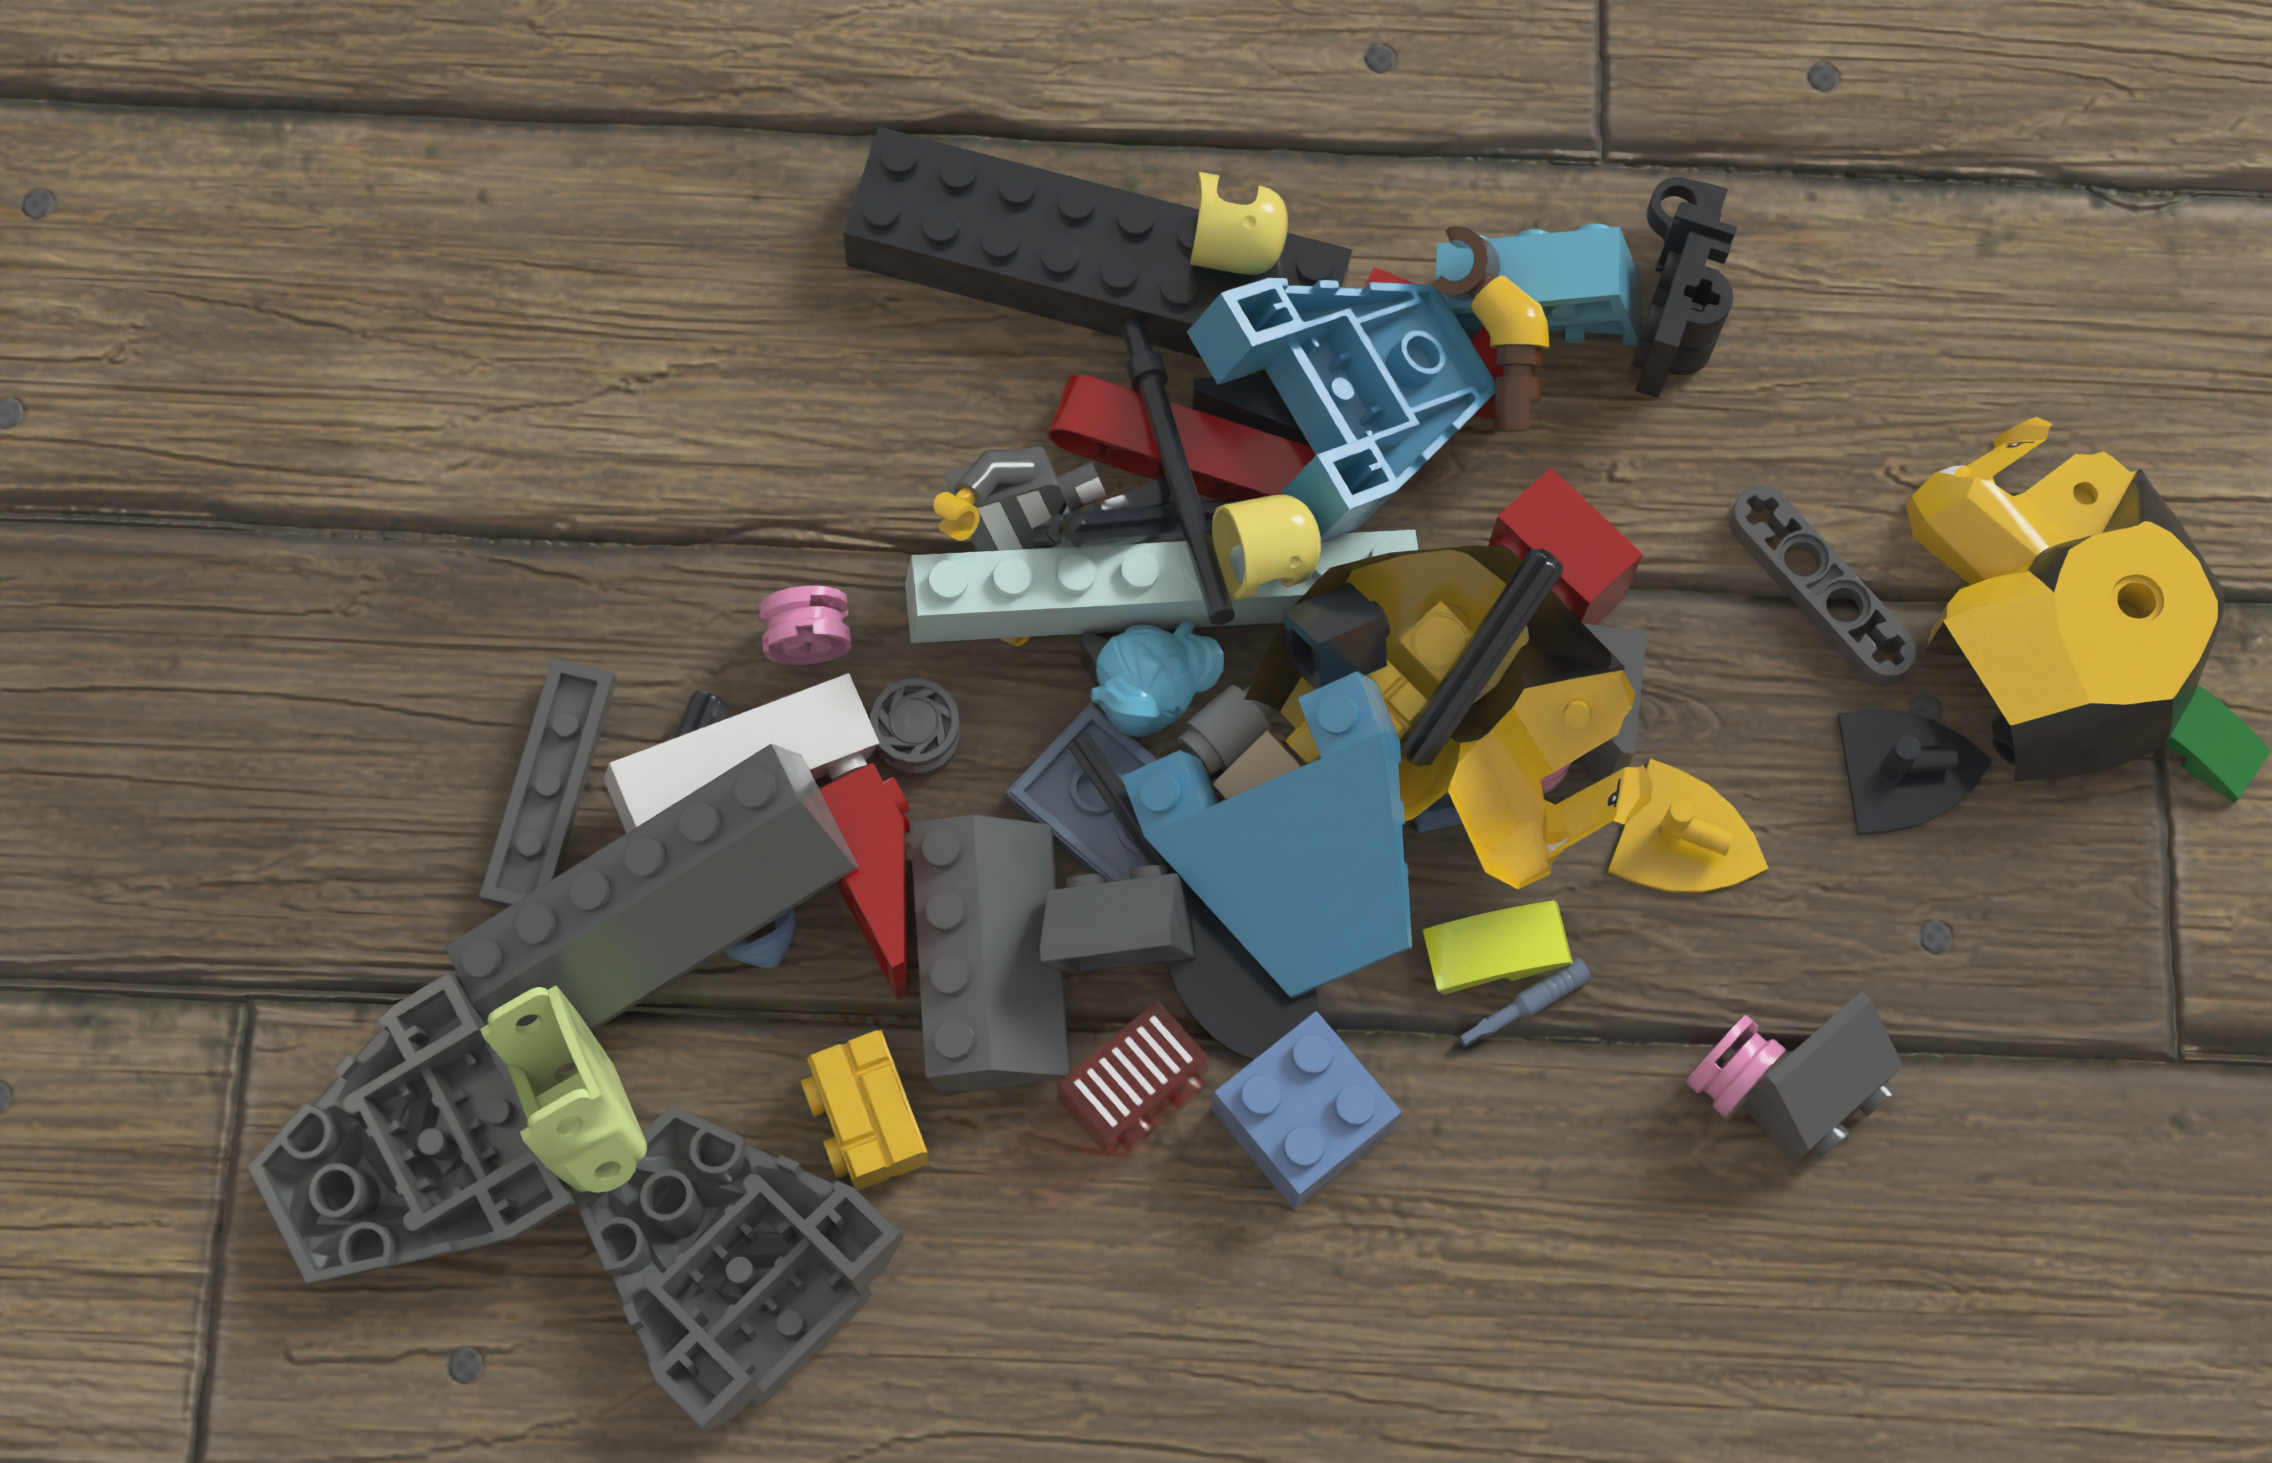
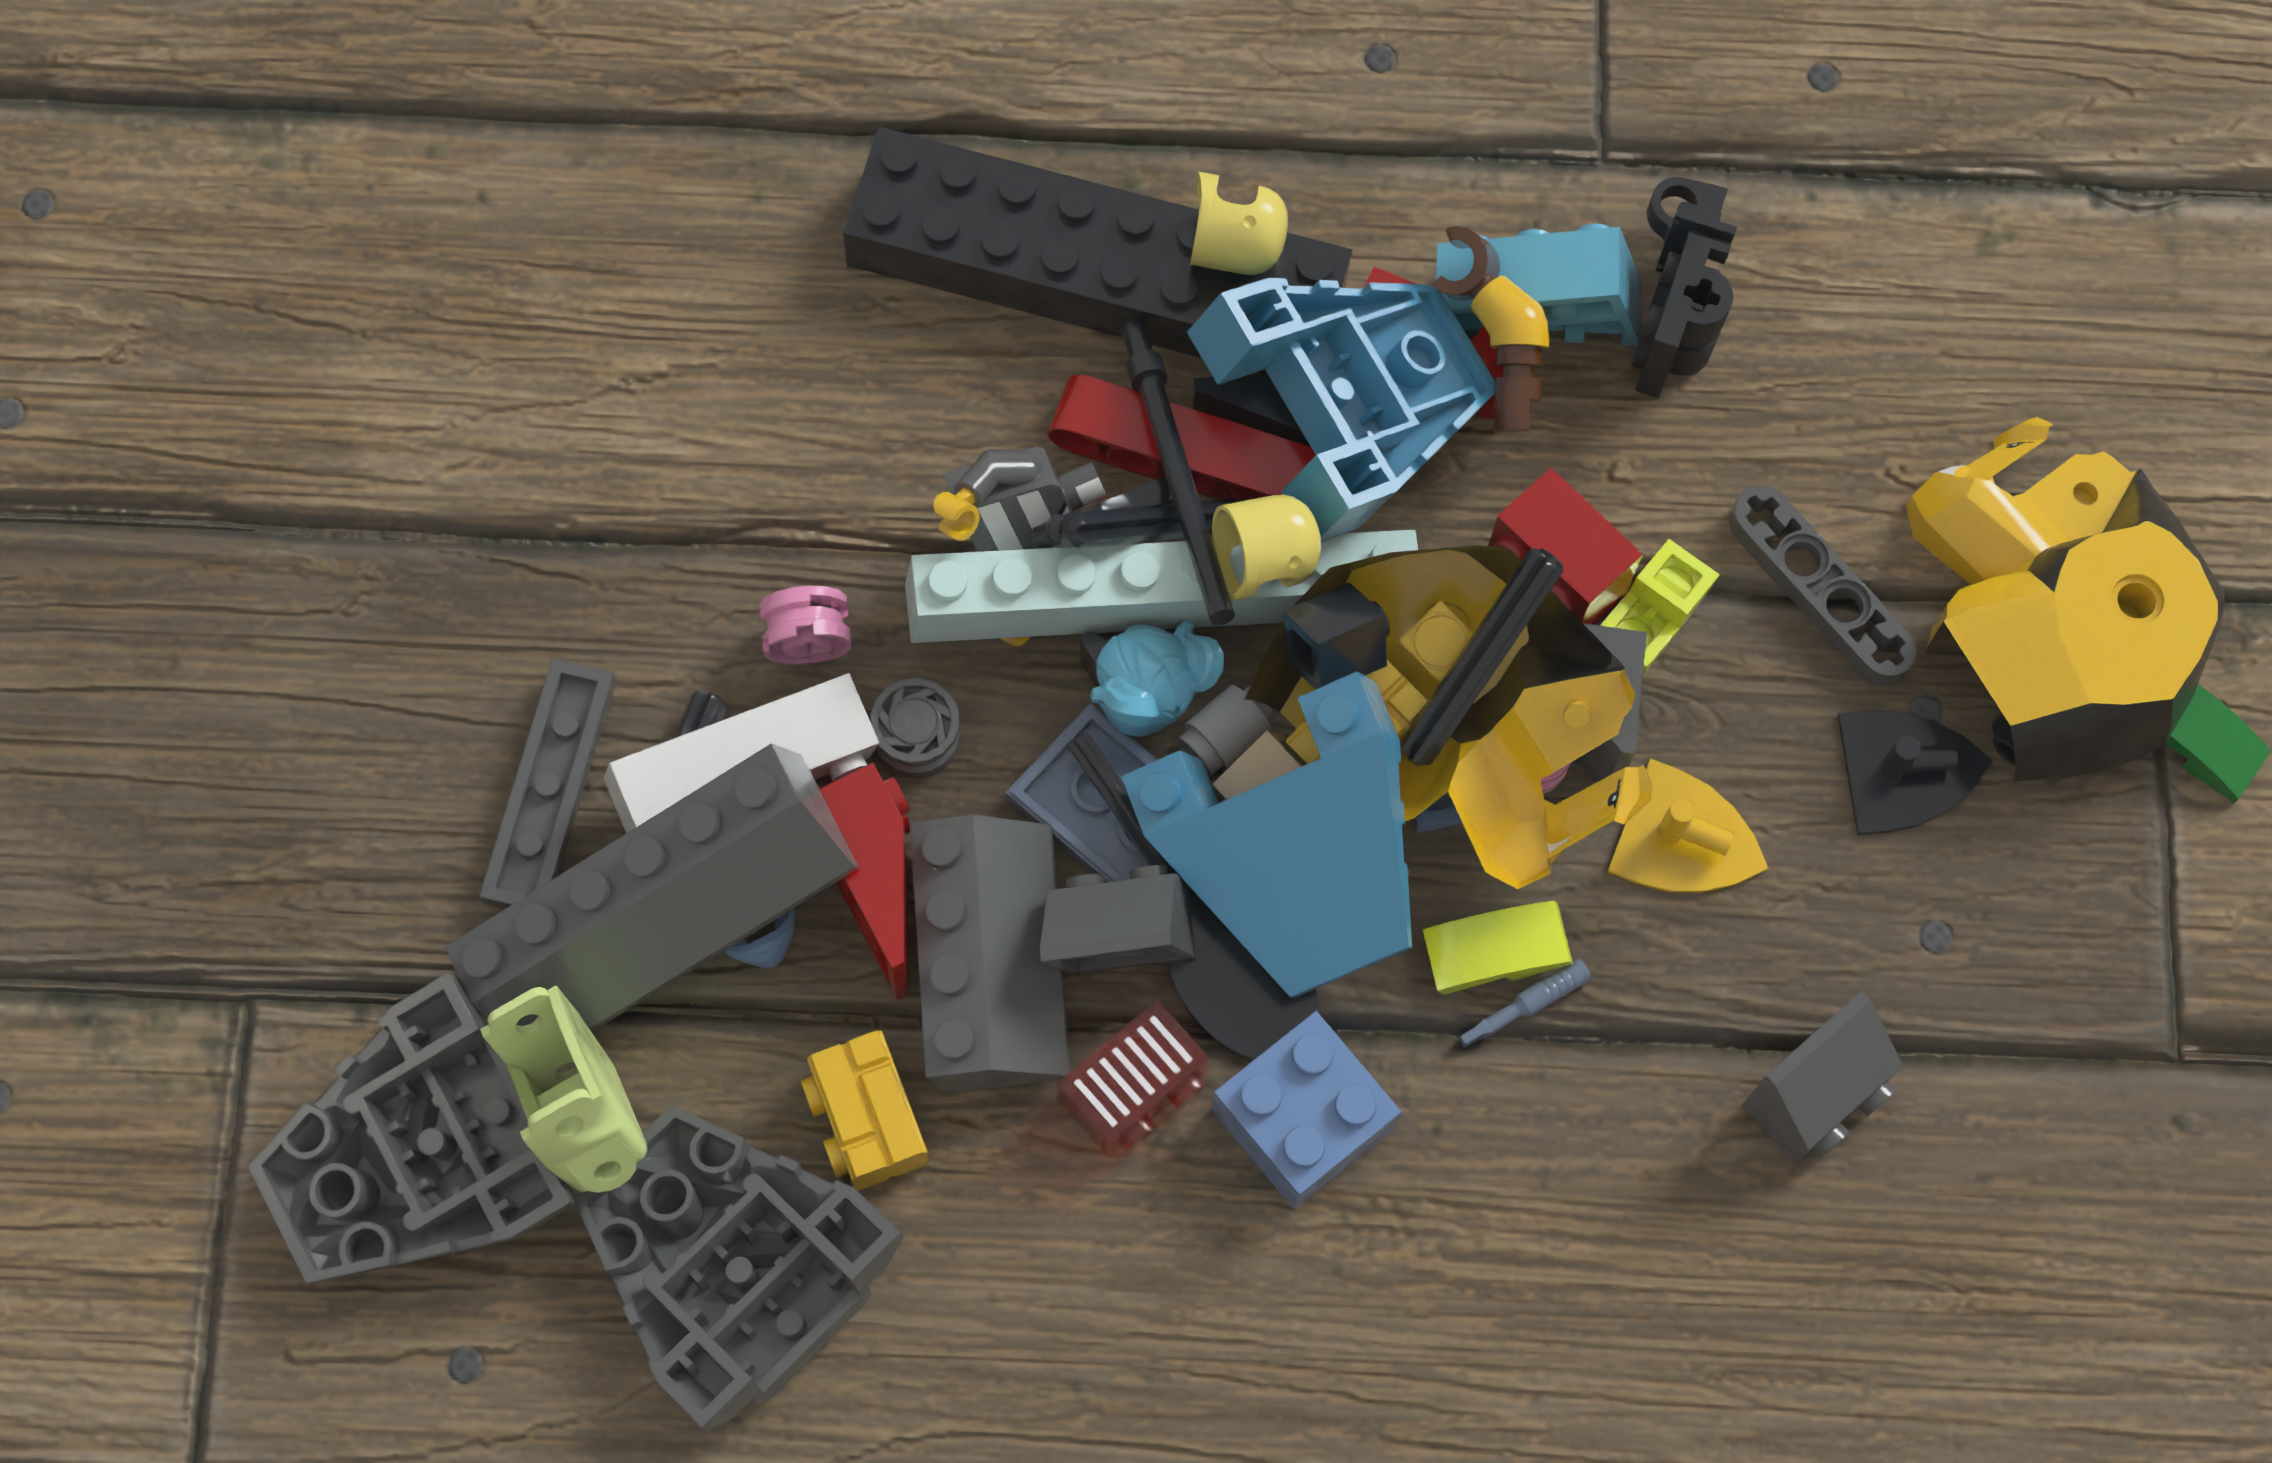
(1663, 598): none -> neon yellow slope
(1741, 1071): bright pink wheel -> none

